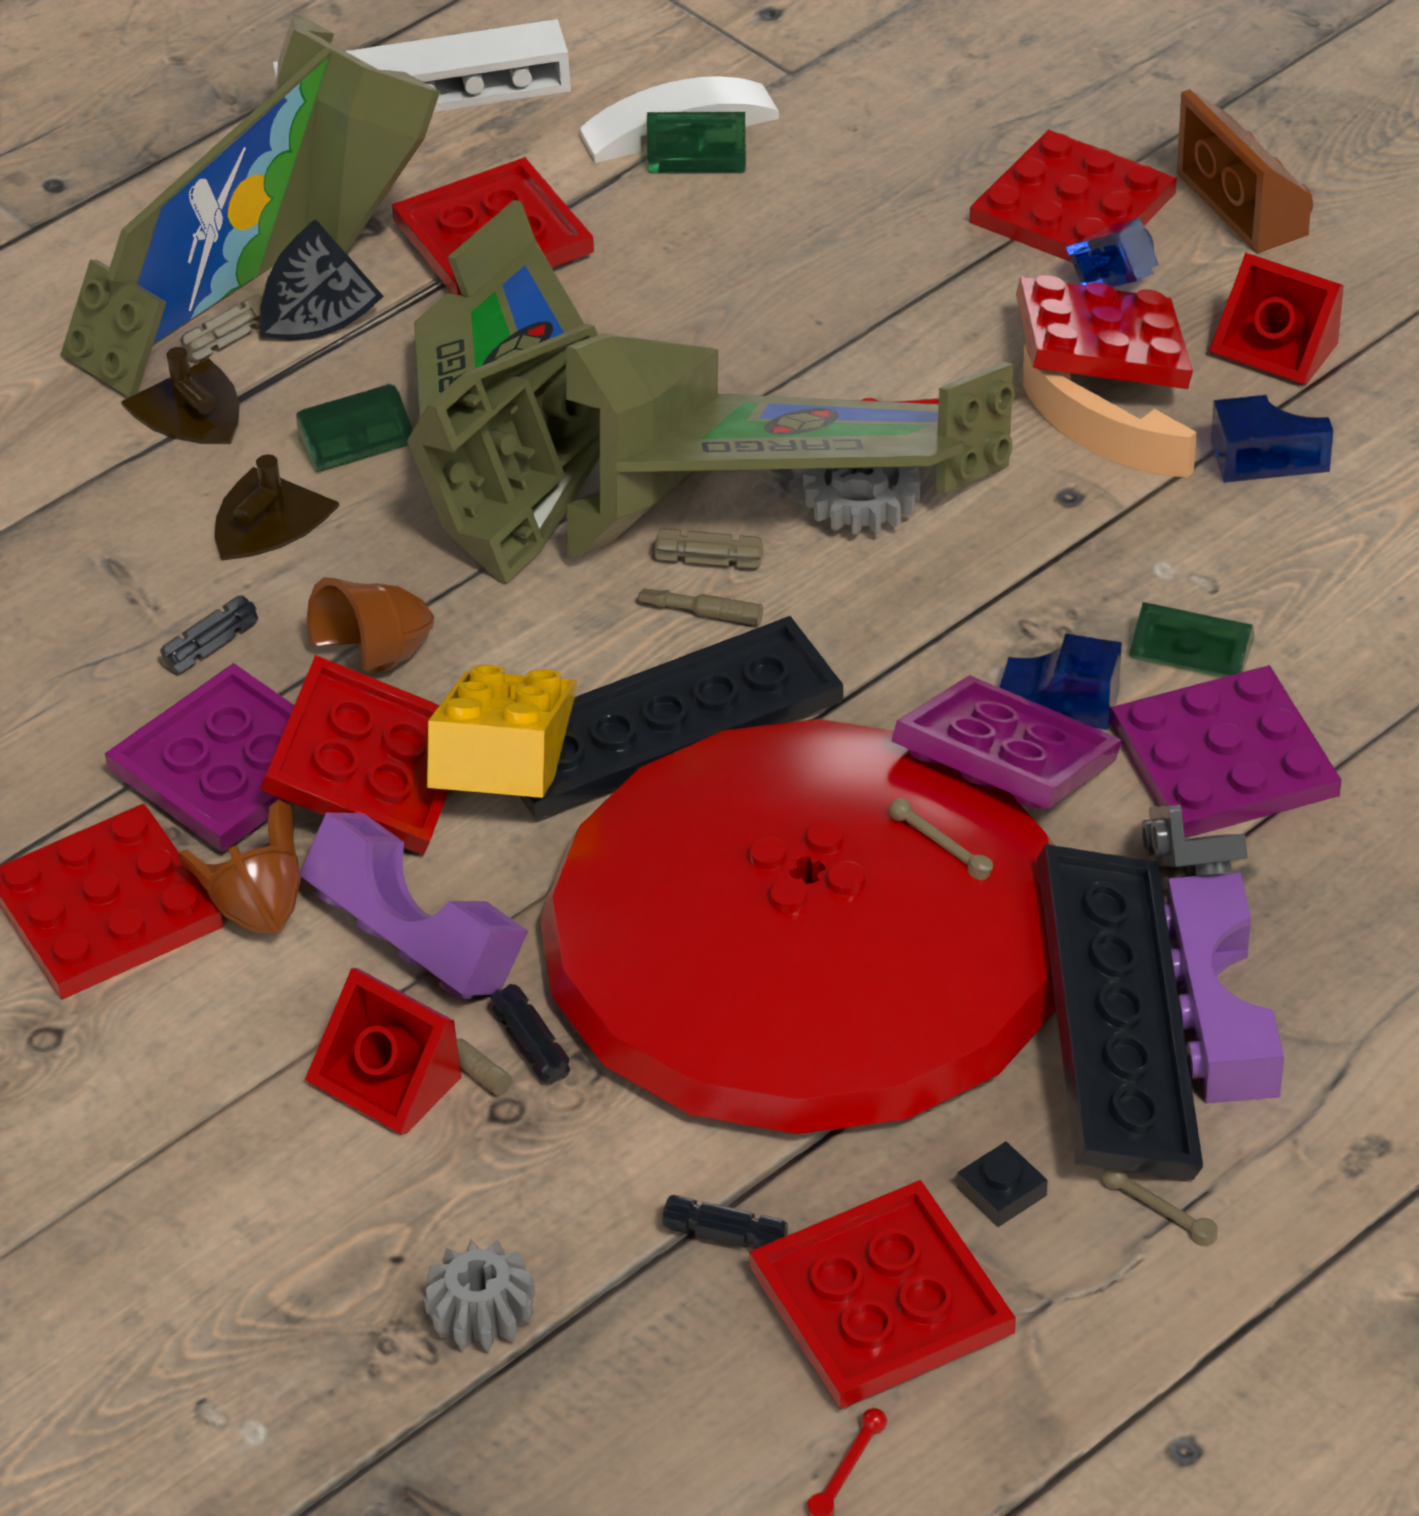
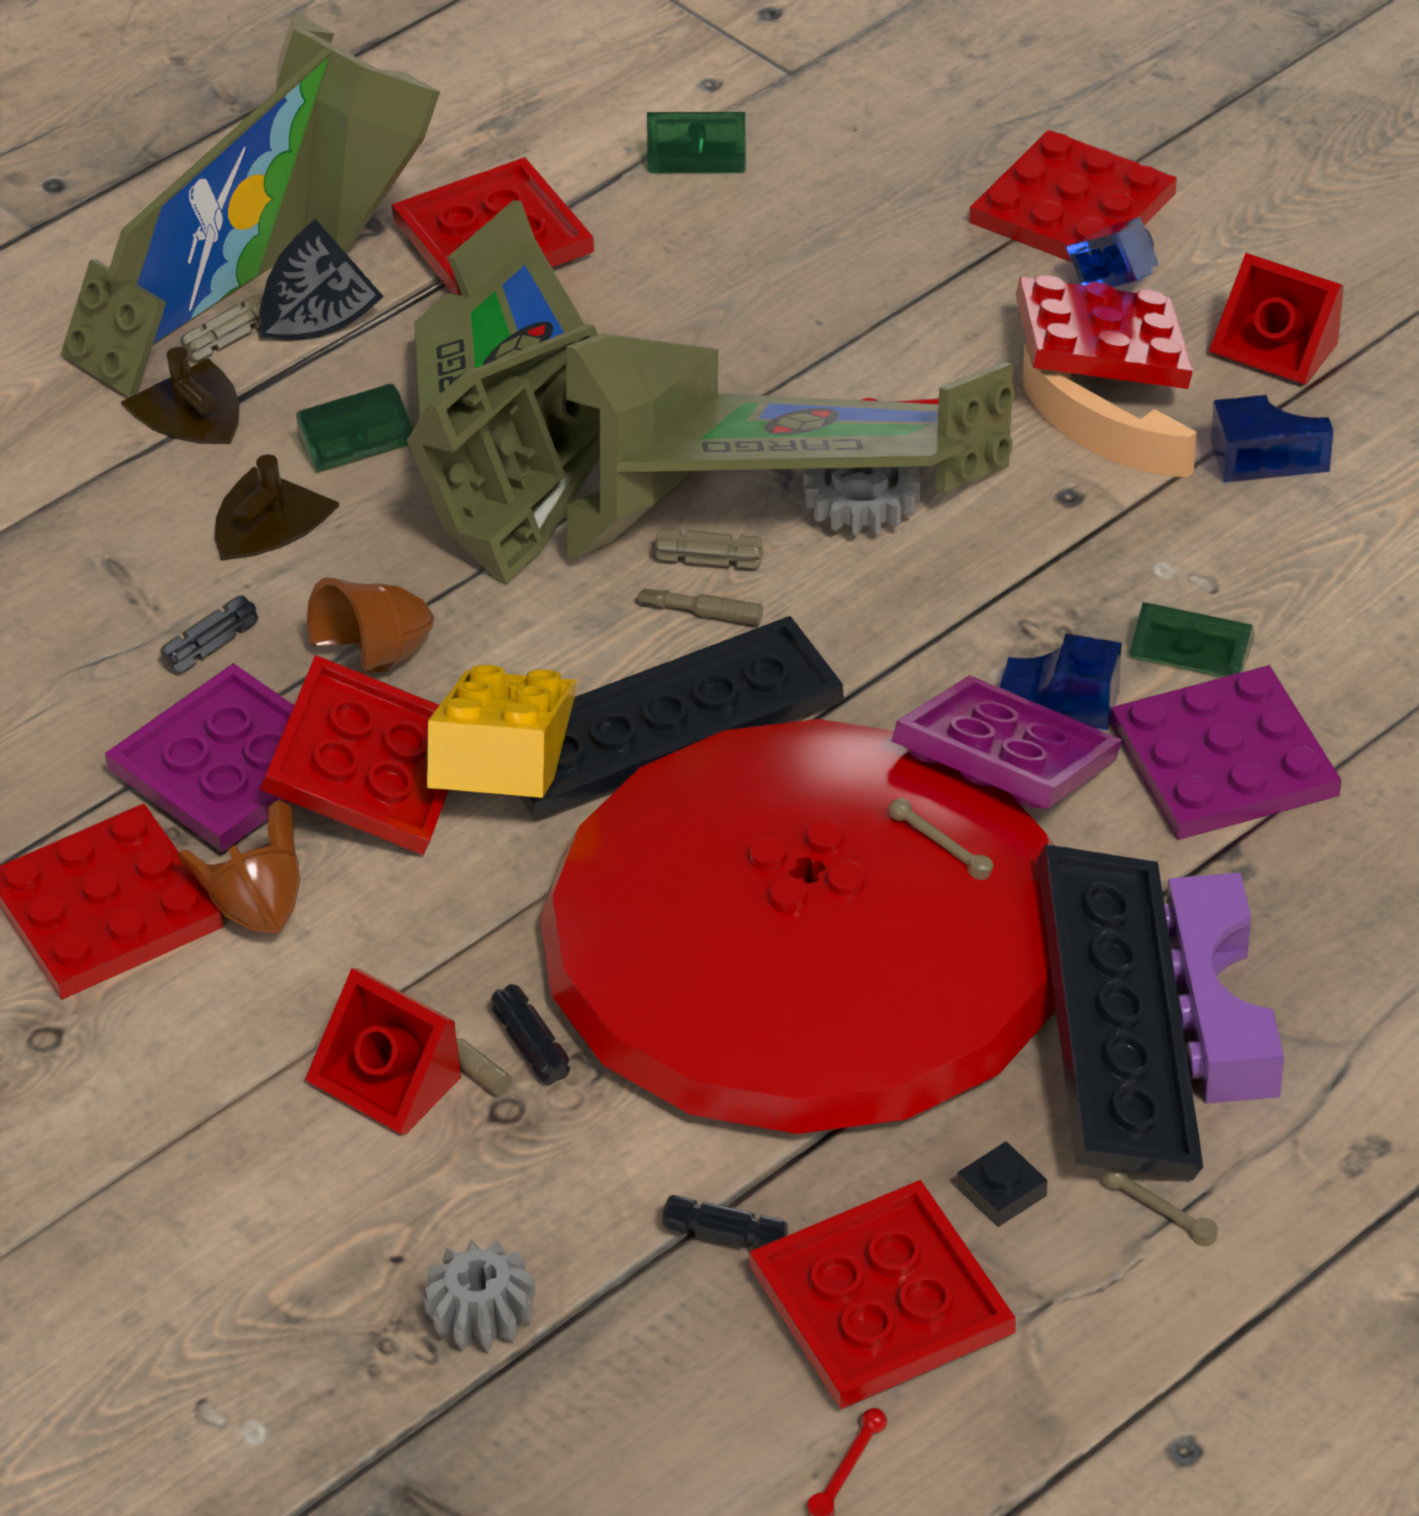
(361, 870): medium lavender arch -> none
(481, 64): white brick -> none
(620, 126): white slope -> none
(1200, 856): dark grey bracket -> none
(1239, 177): dark orange slope -> none

